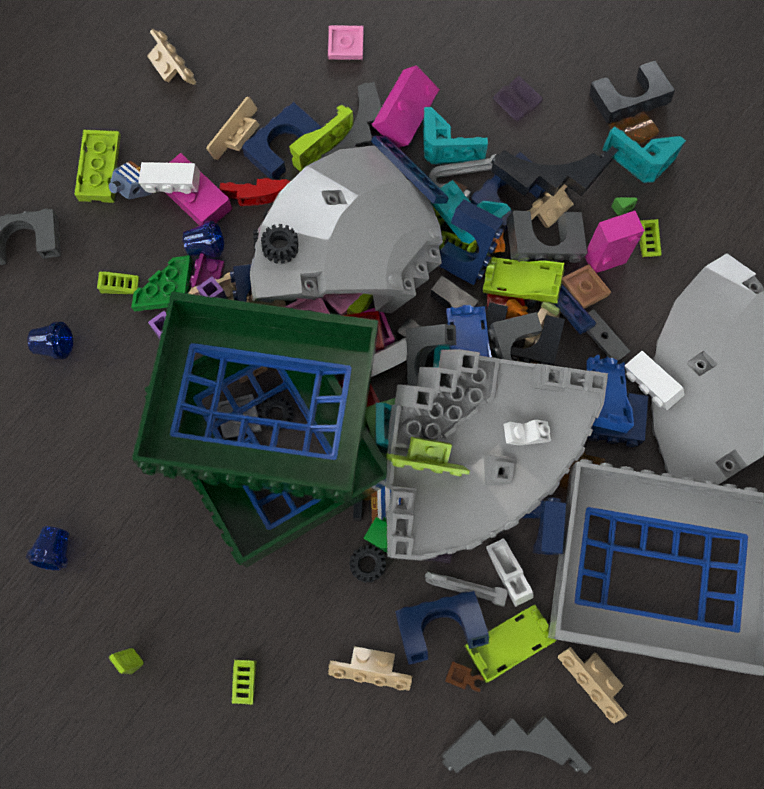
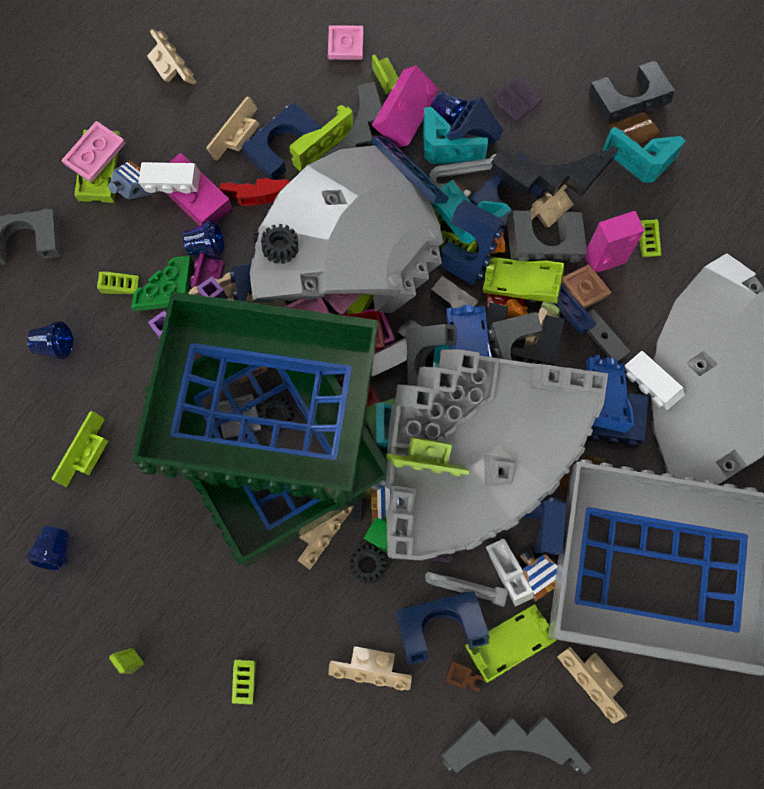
(83, 451): none -> lime bracket
(93, 151): none -> bright pink plate
(320, 536): none -> tan bracket
(384, 73): none -> lime panel
(448, 106): none -> clear blue piece
(476, 120): none -> dark blue arch
(527, 433): white slope -> none
(539, 573): none -> torso
(623, 205): bright green slope -> none

